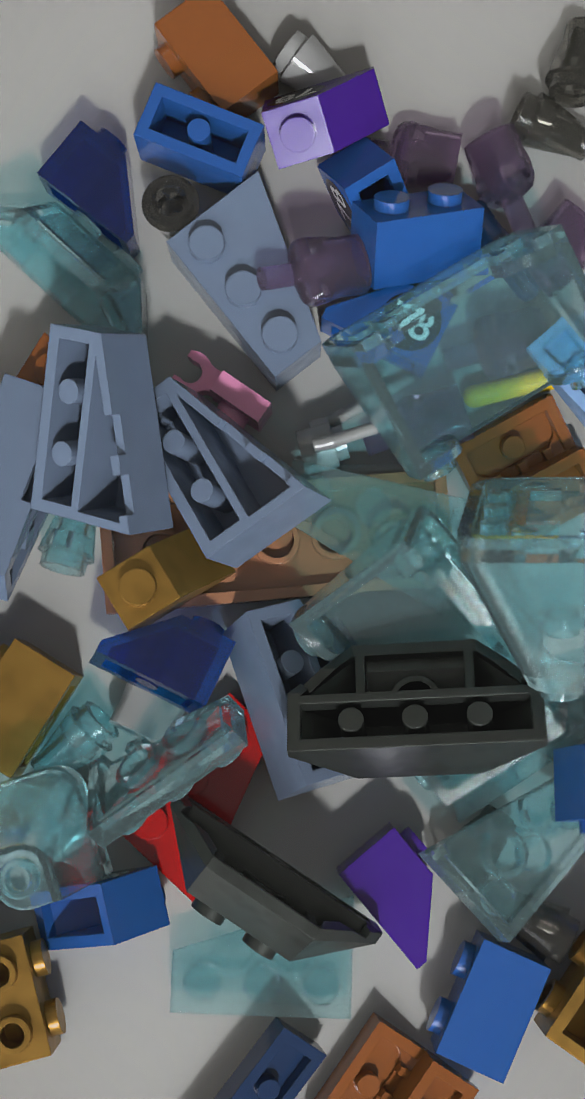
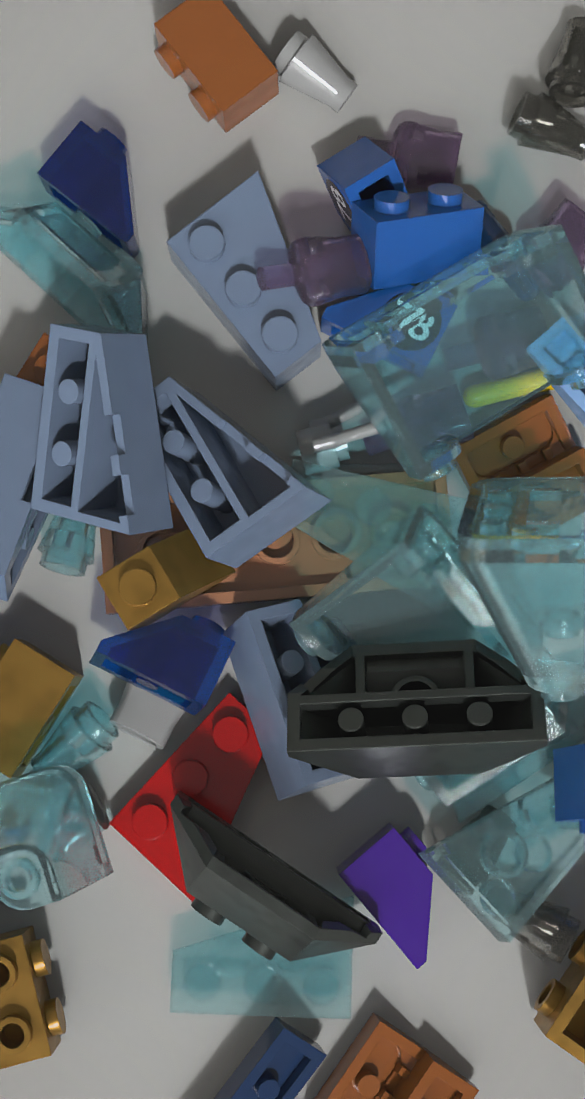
(106, 911): blue slope -> none
(161, 771): clear light blue wing -> none
(167, 197): clear smoke cone -> none
(198, 139): blue brick -> none
(232, 396): bright pink plate -> none
(324, 117): dark purple slope -> none
(487, 1005): blue brick -> none
(503, 173): clear purple piece -> none

